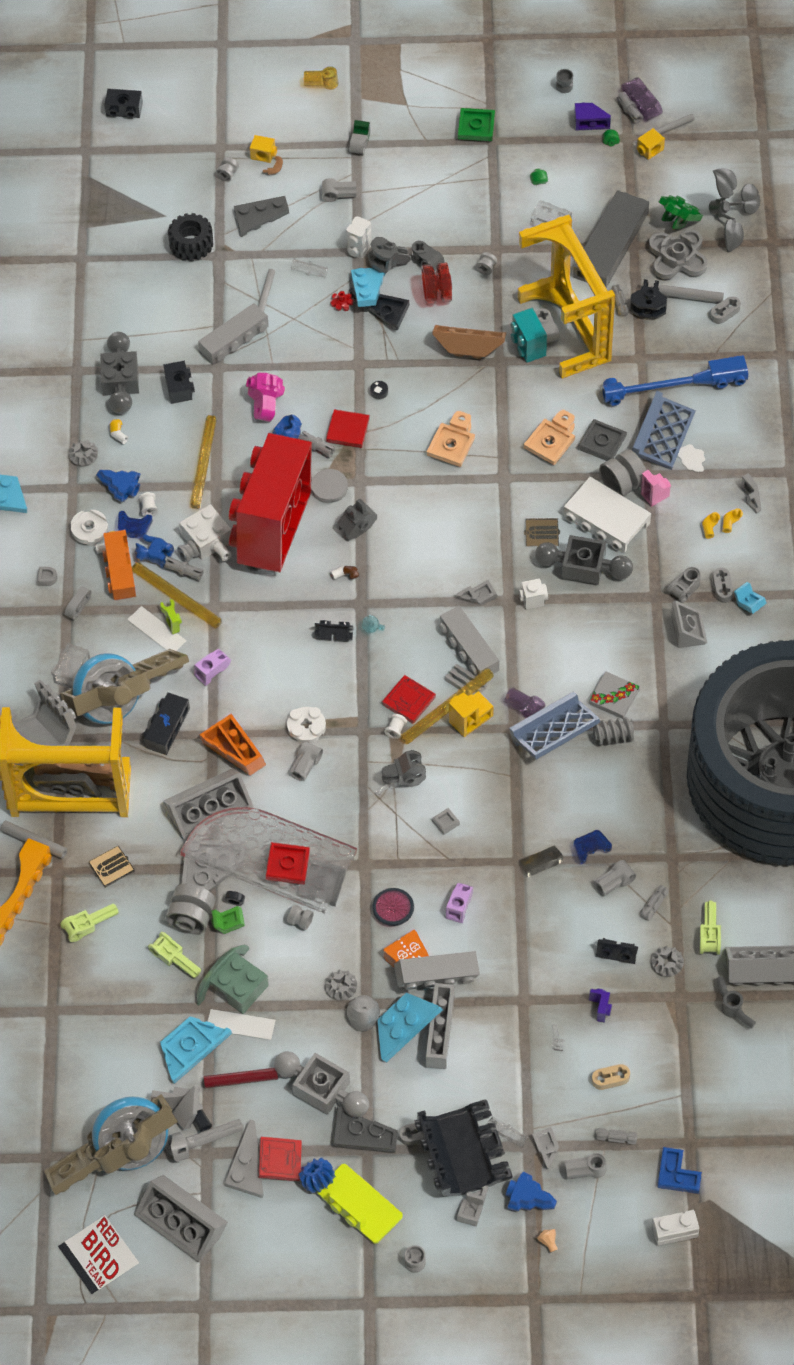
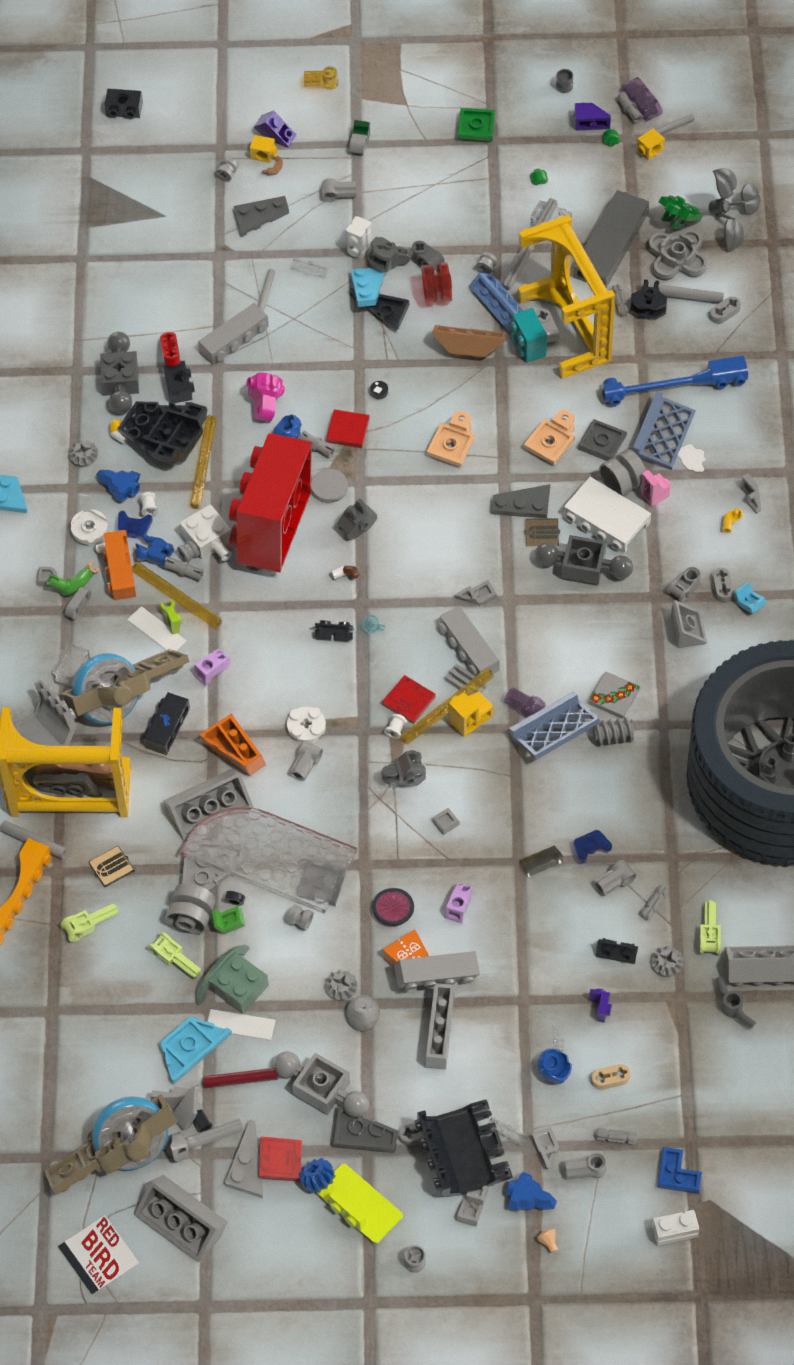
(70, 586): none -> bright green arm
(165, 430): none -> black wedge
(170, 349): none -> red beam
(190, 226): black tyre -> none
(274, 127): none -> dark purple slope
(287, 863): red tile -> none
(341, 301): red plant -> none
(403, 1023): medium azure wing -> none
(496, 298): none -> medium blue fence
(523, 503): none -> dark grey wing
(525, 252): none -> light grey axle
(533, 593): white brick -> none
(554, 1066): none -> blue hair
(708, 524): yellow arm -> none

